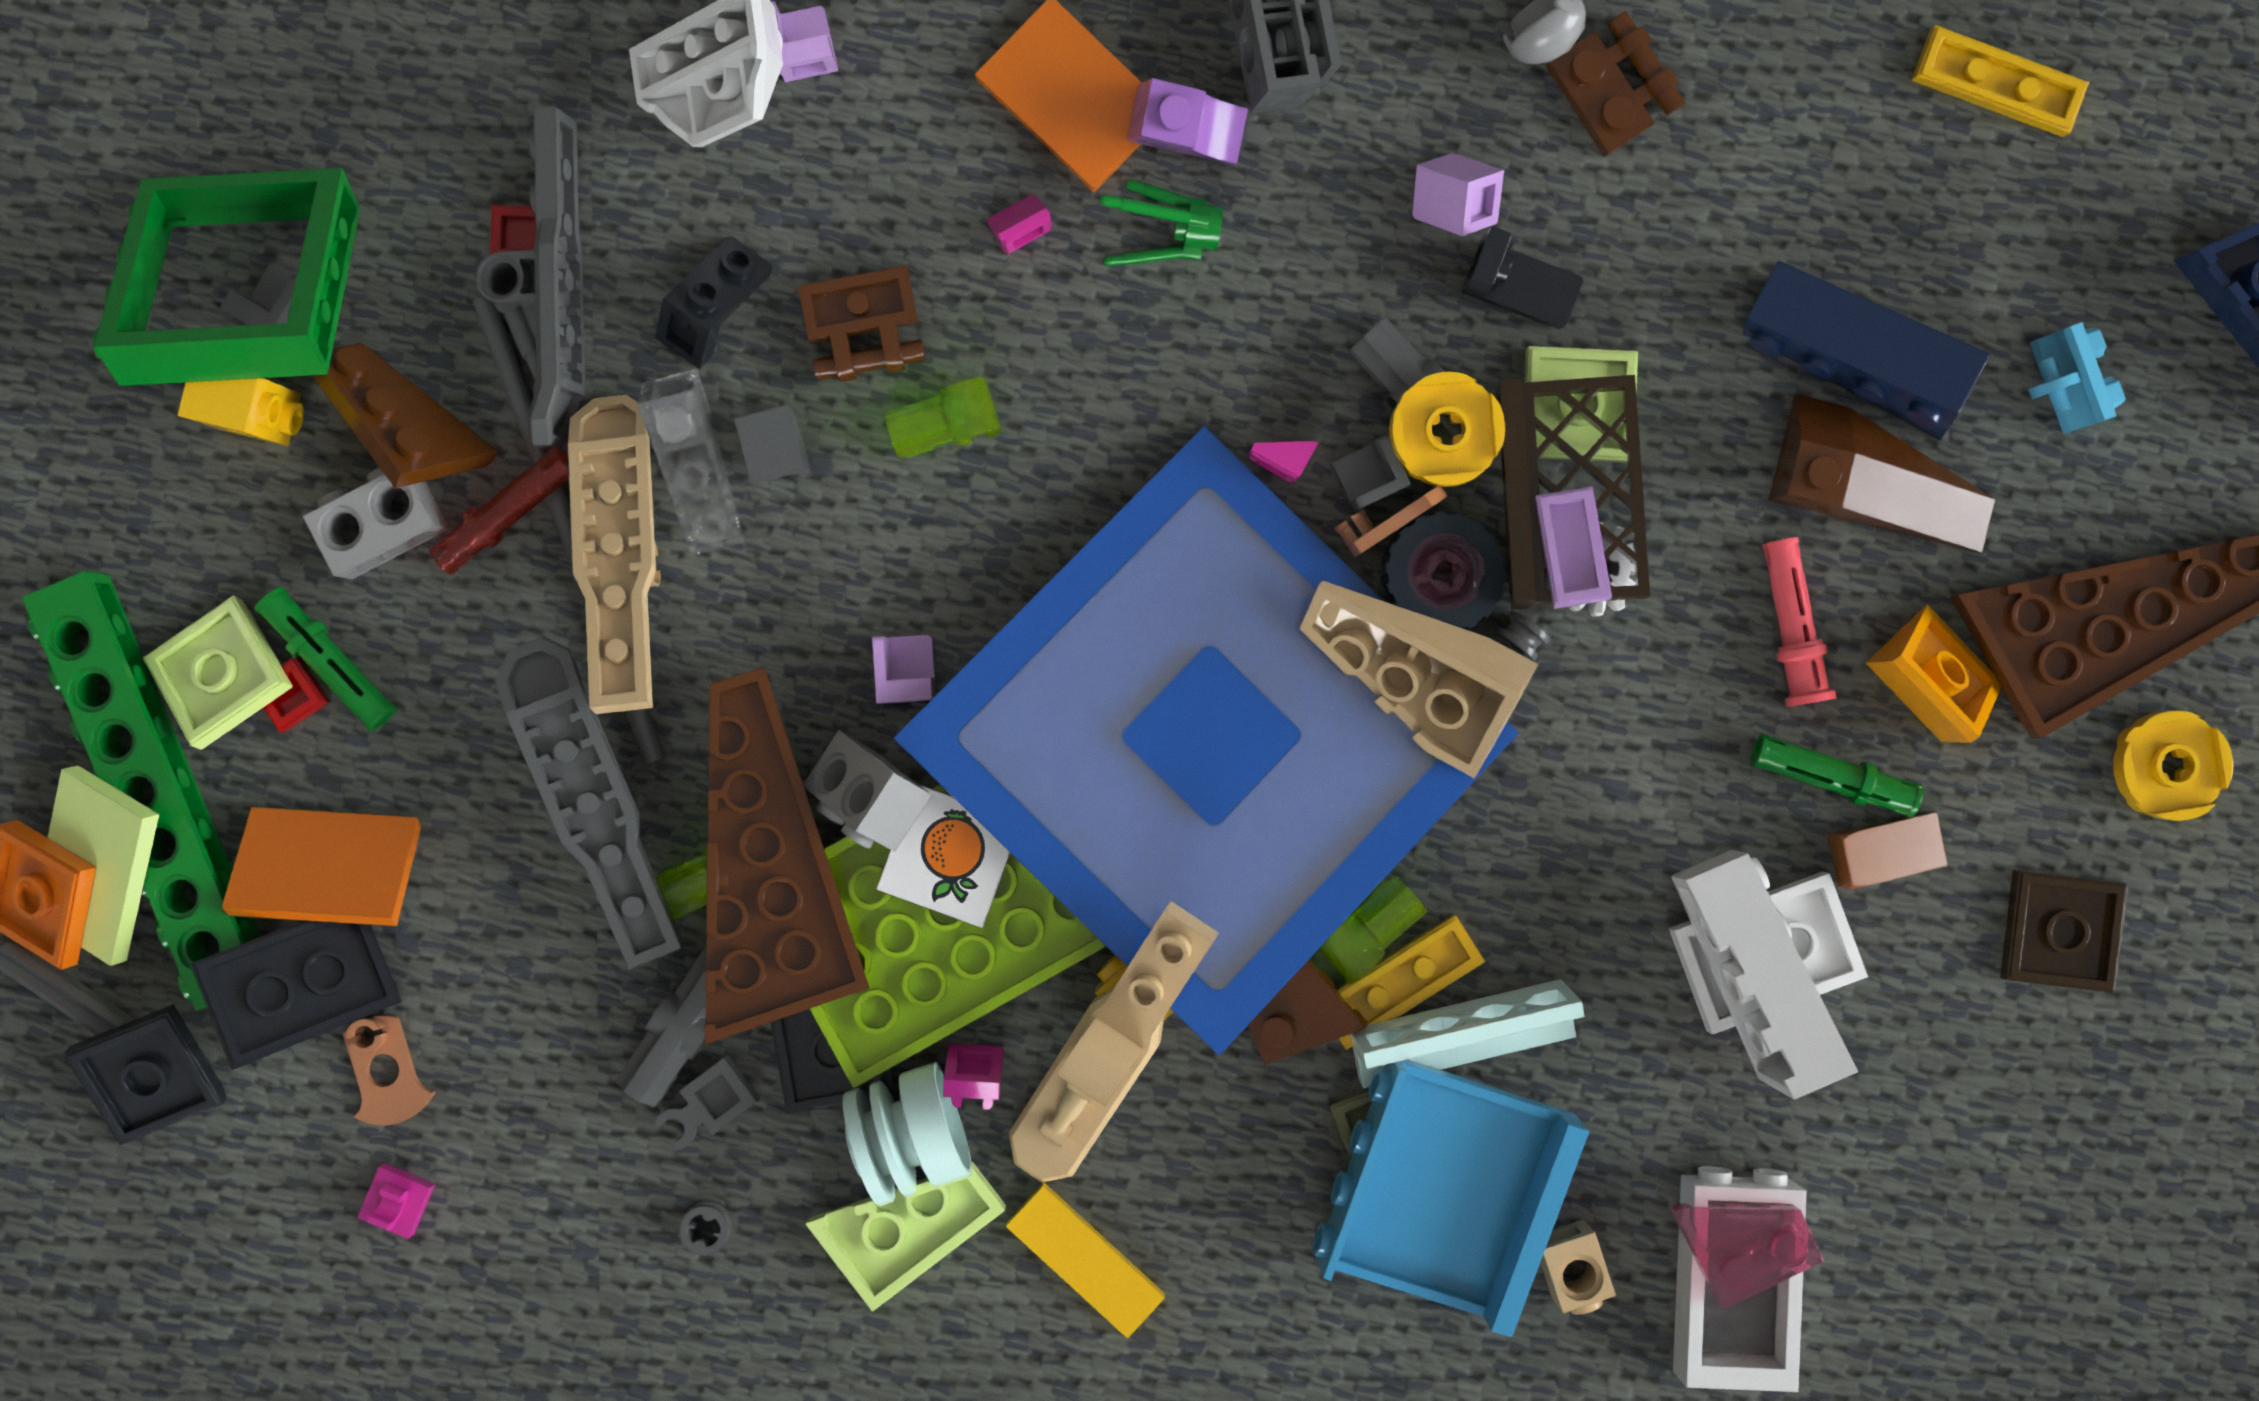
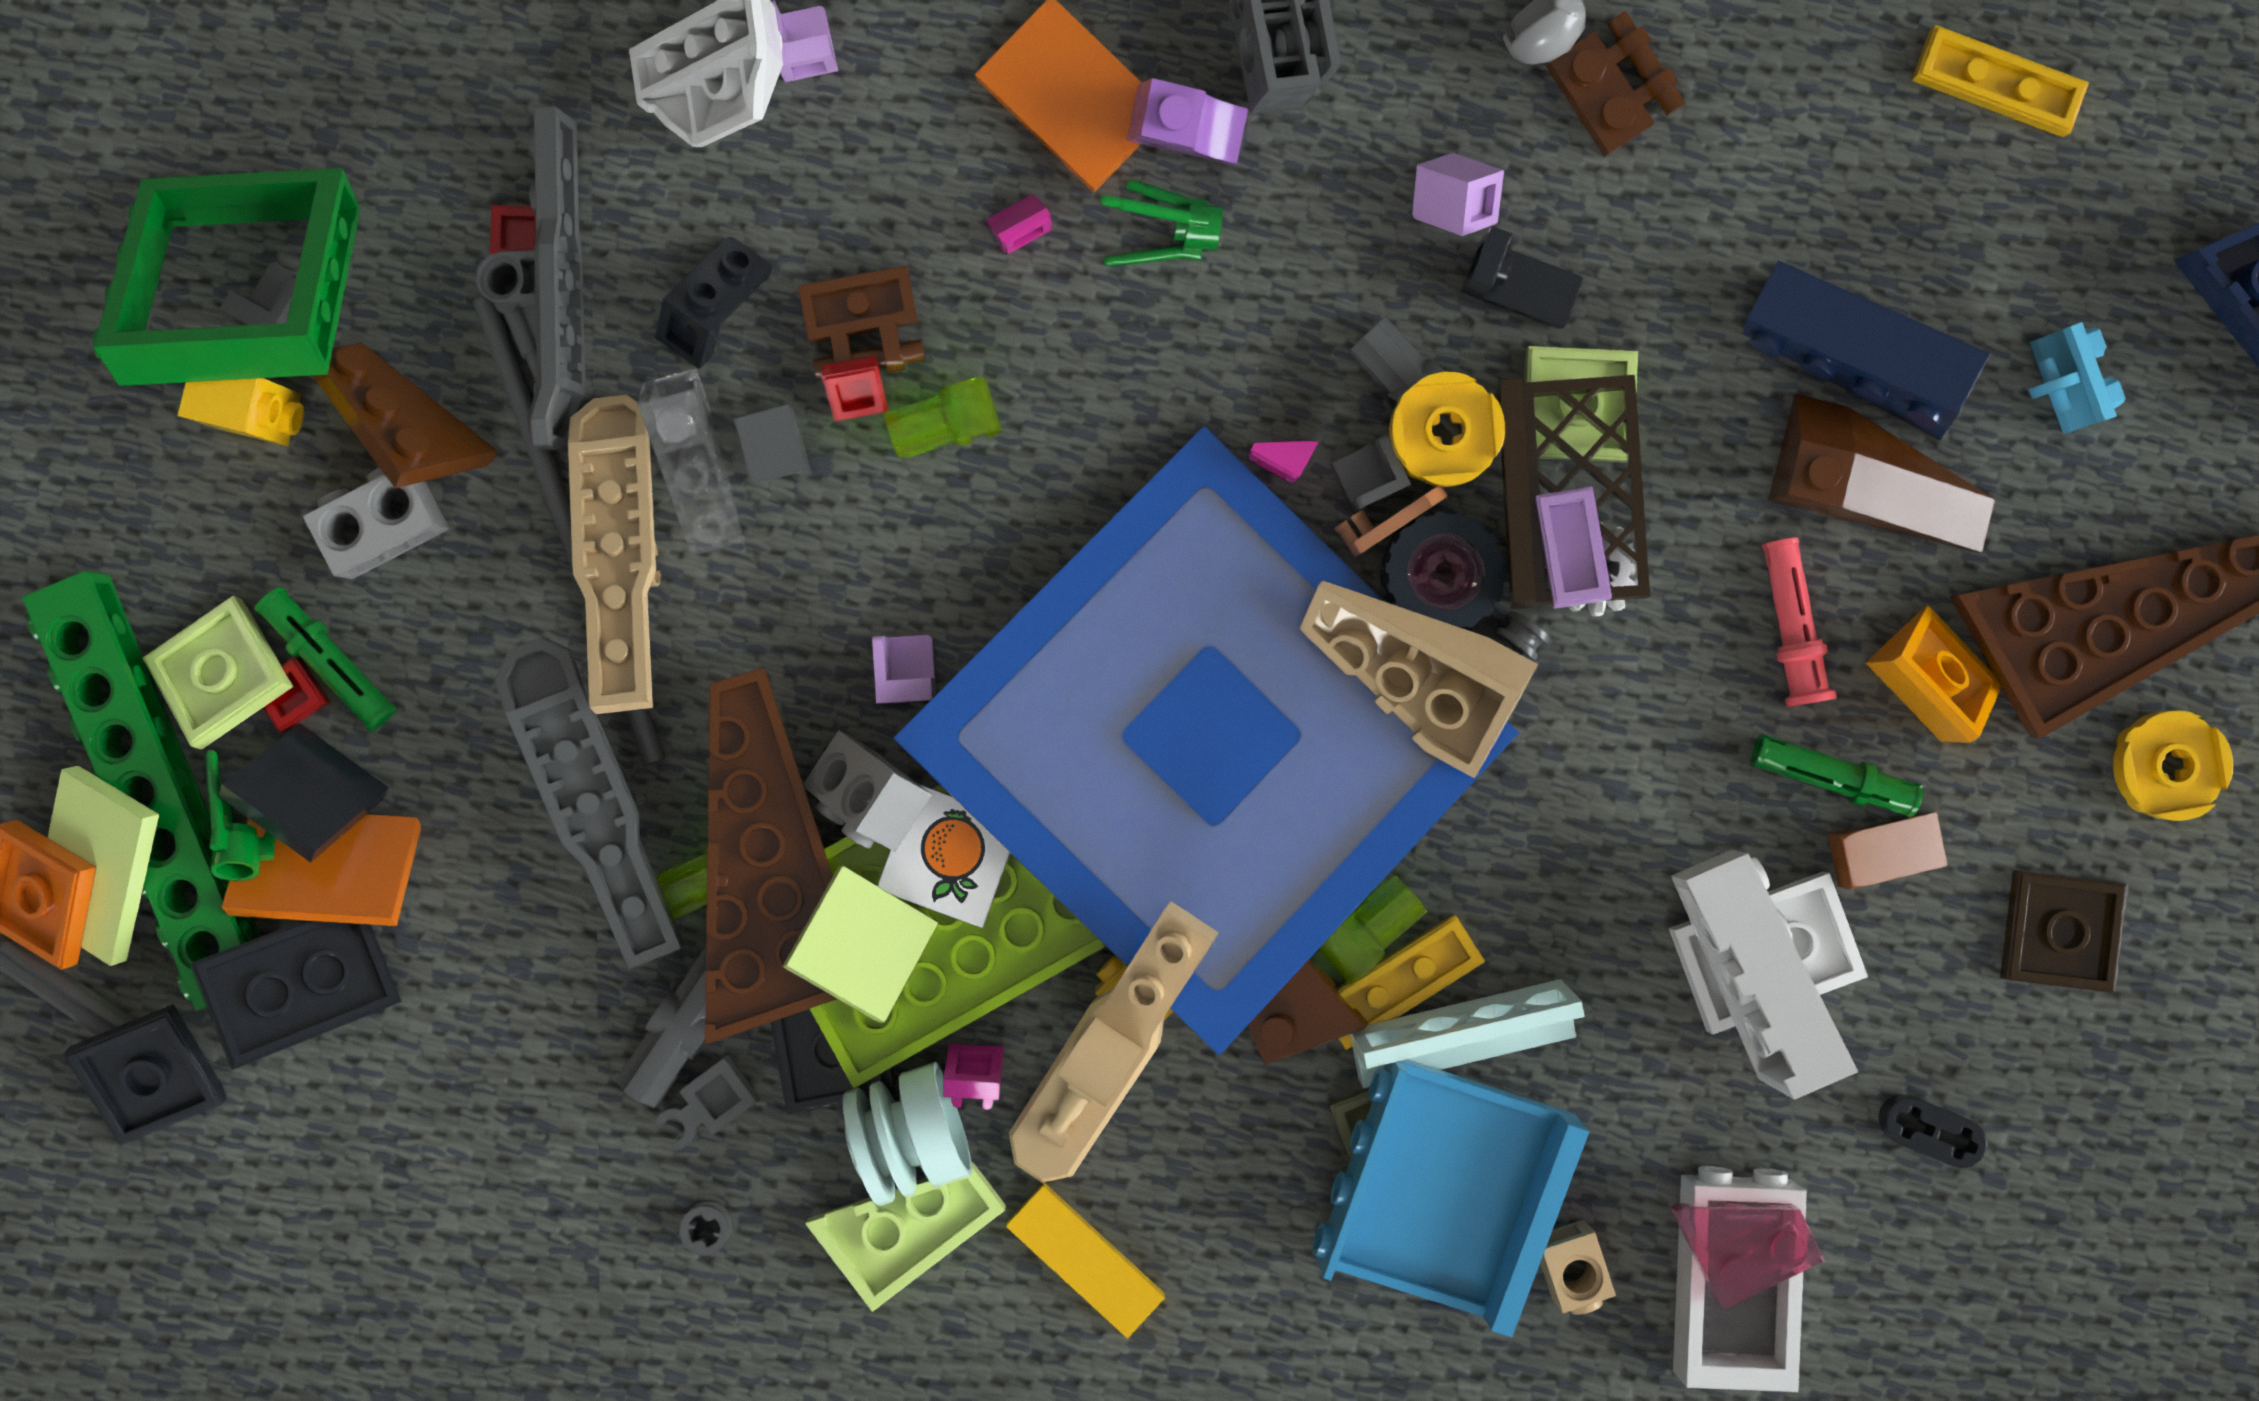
(234, 845): none -> green plant
(303, 792): none -> black tile
(381, 1102): nougat piece -> none
(396, 1200): dark pink tile -> none
(486, 524): clear red pin -> none
(854, 388): none -> red tile
(860, 944): none -> yellowish green tile
(1927, 1141): none -> black beam

